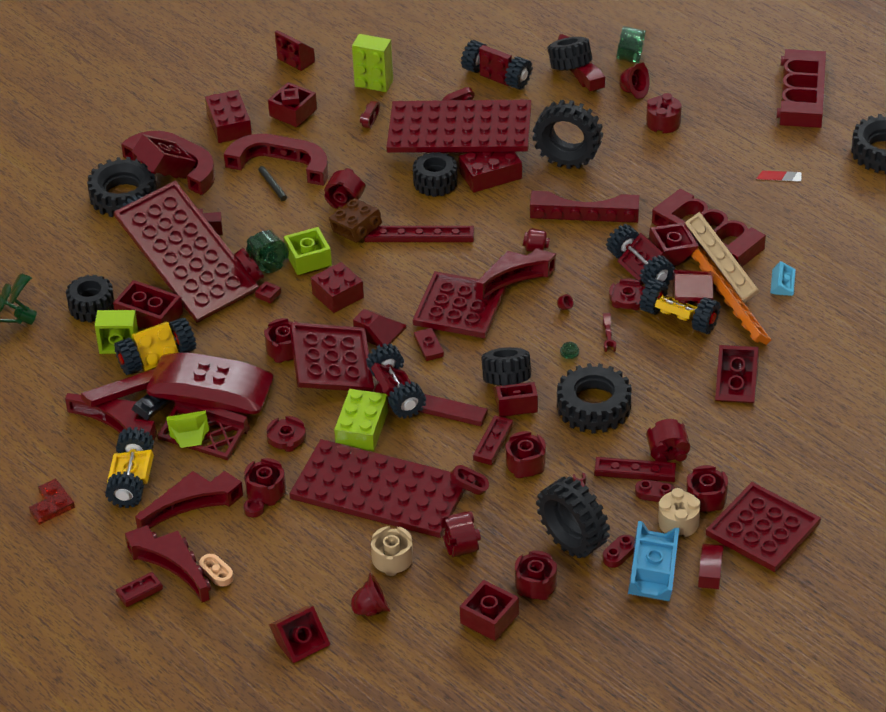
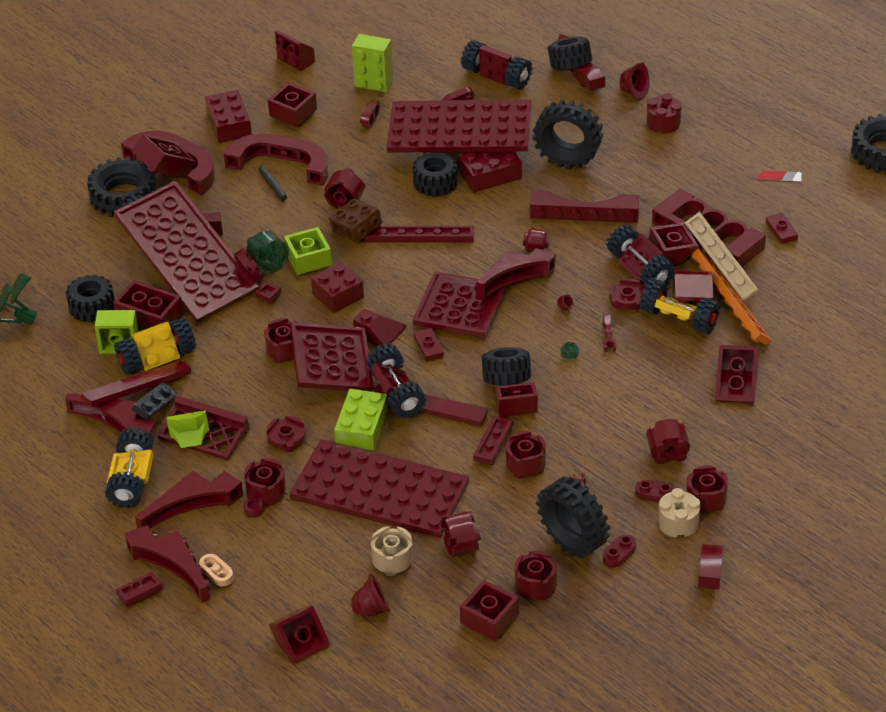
(55, 502): clear red plate -> none
(210, 382): dark red wedge -> none
(290, 96): dark red plate -> none
(469, 479): dark red plate -> none
(594, 415): black tyre -> none
(631, 44): clear green brick -> none
(635, 469): dark red tile -> none
(653, 563): dark azure piece -> none
(763, 526): dark red plate -> none
(781, 228): none -> dark red plate
(783, 279): medium azure slope -> none
(802, 88): dark red fence -> none

